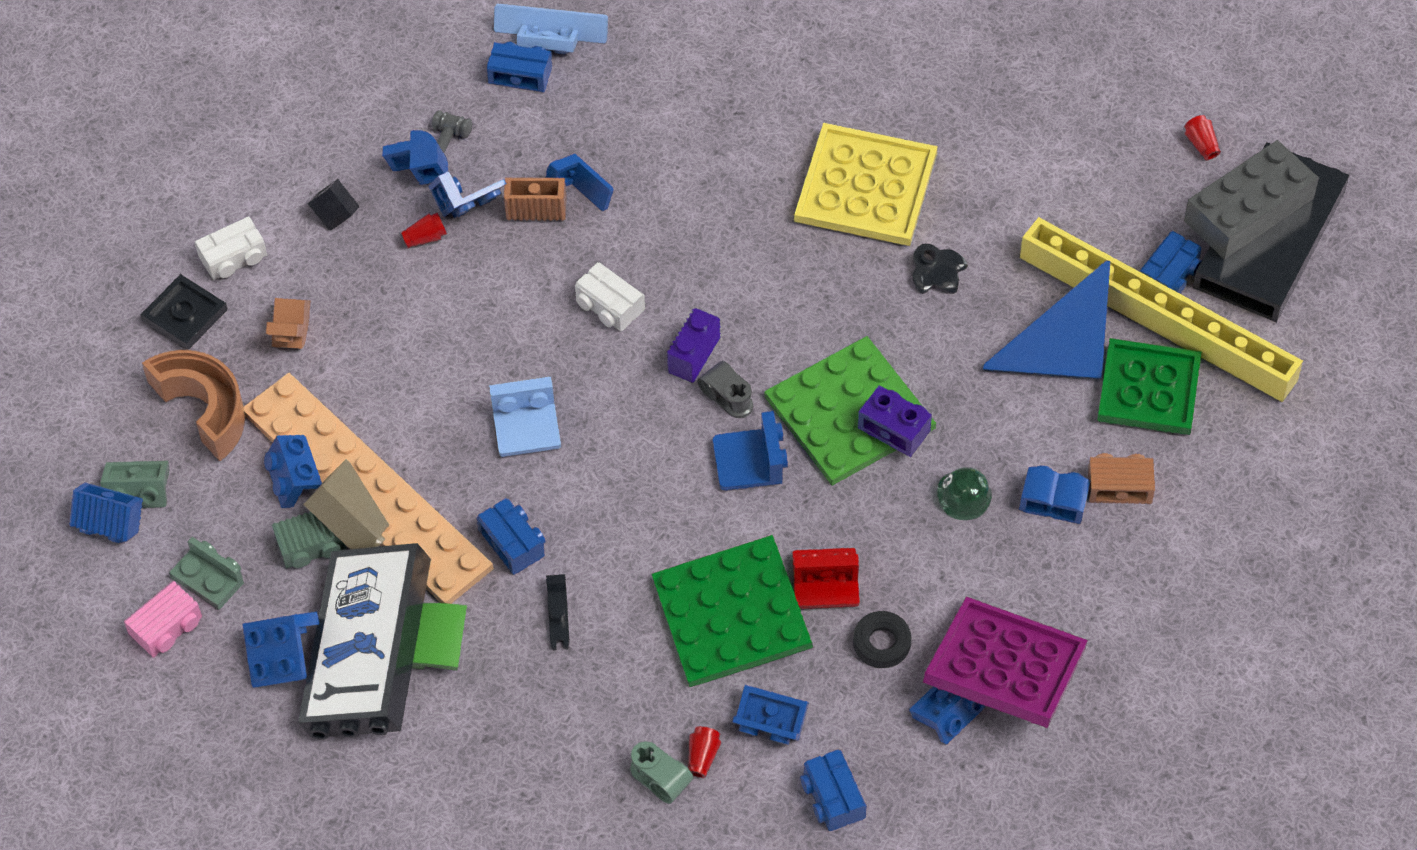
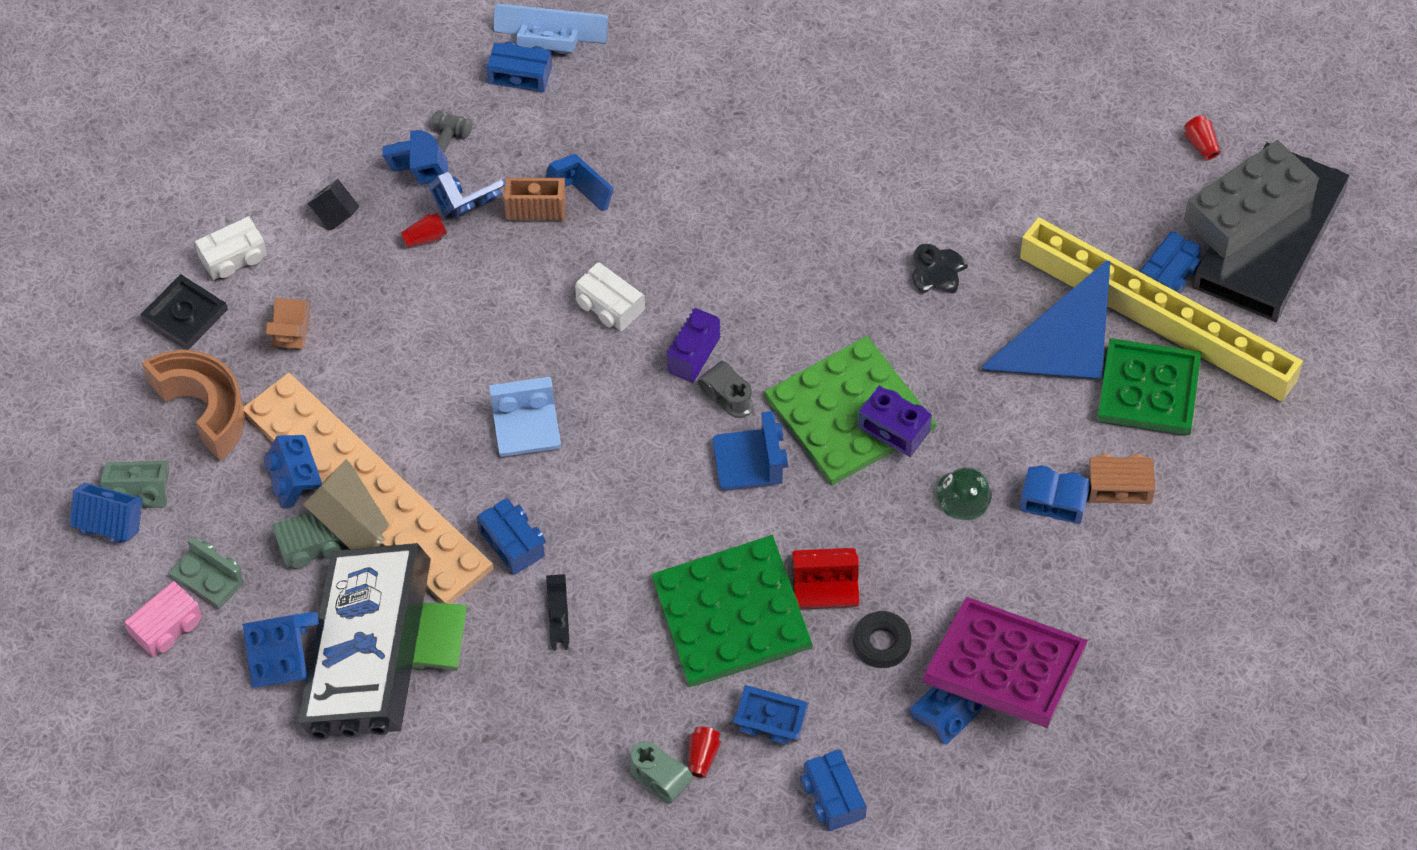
(866, 184): light yellow plate -> none

